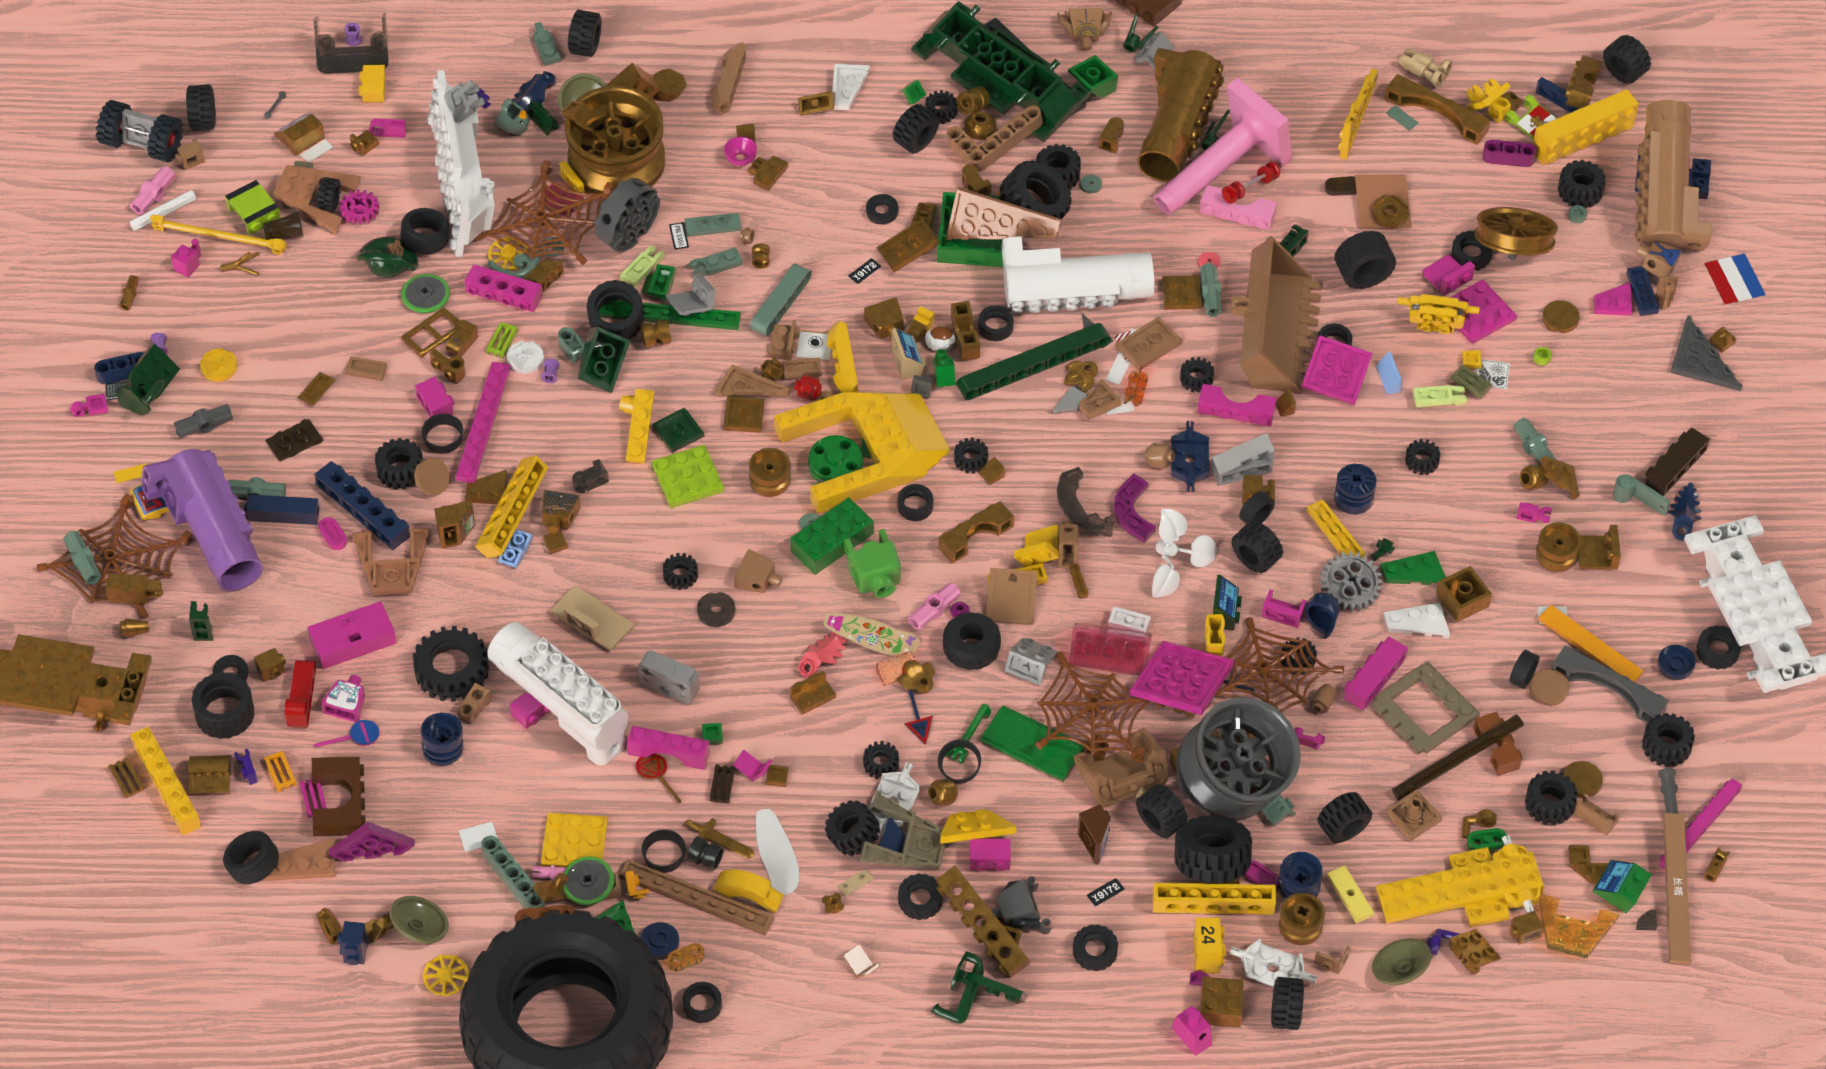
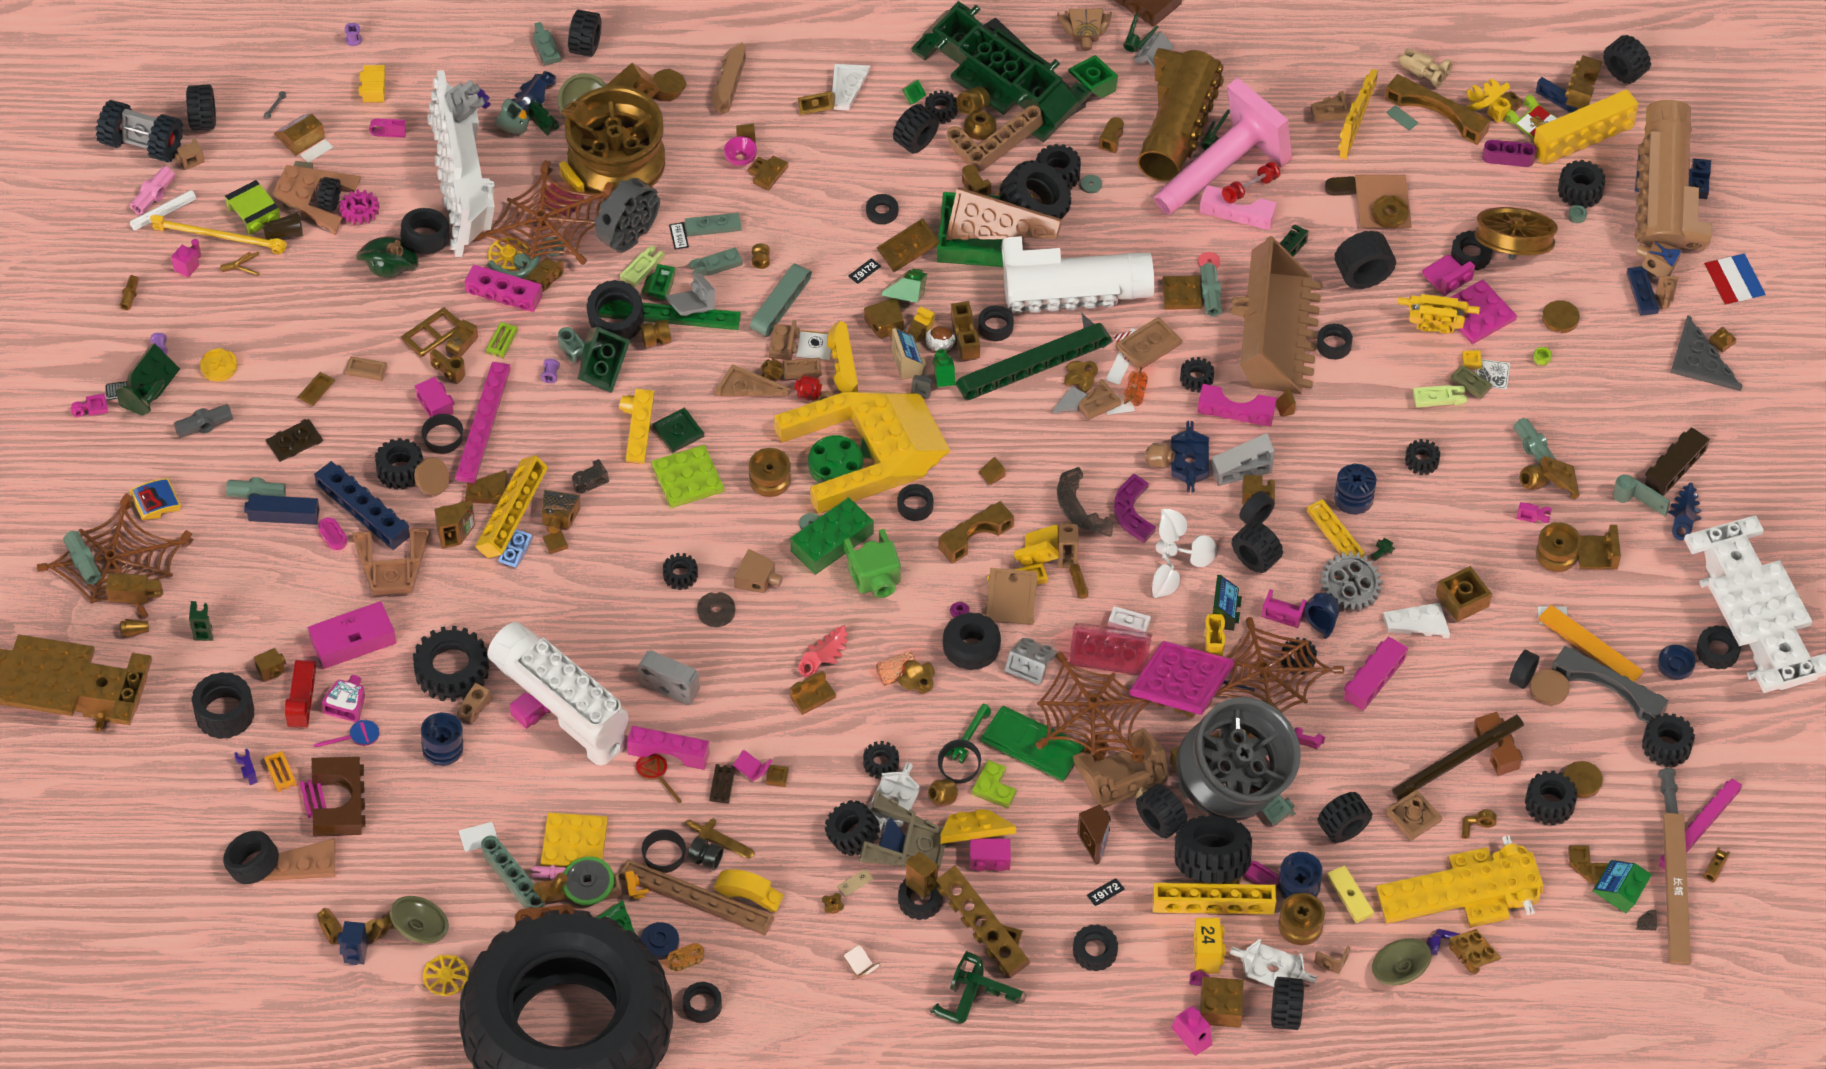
(116, 368): dark blue beam -> none
(119, 765): pearl gold tile -> none
(128, 473): yellow sticker -> none
(165, 780): yellow brick -> none
(202, 497): medium lavender piece -> none
(209, 774): pearl gold brick -> none
(232, 660): black tyre -> none
(350, 59): clear smoke windscreen -> none
(363, 143): pearl gold bracket -> none
(371, 842): magenta plate -> none
(414, 293): dark grey wheel -> none
(525, 357): white tile -> none
(592, 618): tan bracket -> none
(712, 732): green plate -> none
(744, 414): pearl gold tile -> none
(747, 235): medium nougat plate -> none
(776, 852): white sticker -> none
(872, 634): tan sticker -> none
(908, 286): none -> slope
(919, 727): piece -> none
(921, 874): none -> pearl gold brick
(927, 216): pearl gold slope -> none
(941, 600): bright pink piece -> none
(970, 446): black tyre -> none
(989, 786): none -> lime plate
(1019, 907): dark grey torso -> none
(1323, 698): medium nougat brick -> none
(1330, 108): none -> medium nougat wing
(1336, 370): dark pink plate -> none
(1389, 374): light blue slope -> none
(1407, 727): dark tan hinge -> none
(1416, 568): green wing -> none
(1486, 839): green plate -> none
(1526, 928): pearl gold brick -> none
(1571, 934): clear yellow wing -> none
(1595, 815): medium nougat hinge -> none
(1614, 301): dark pink wing -> none

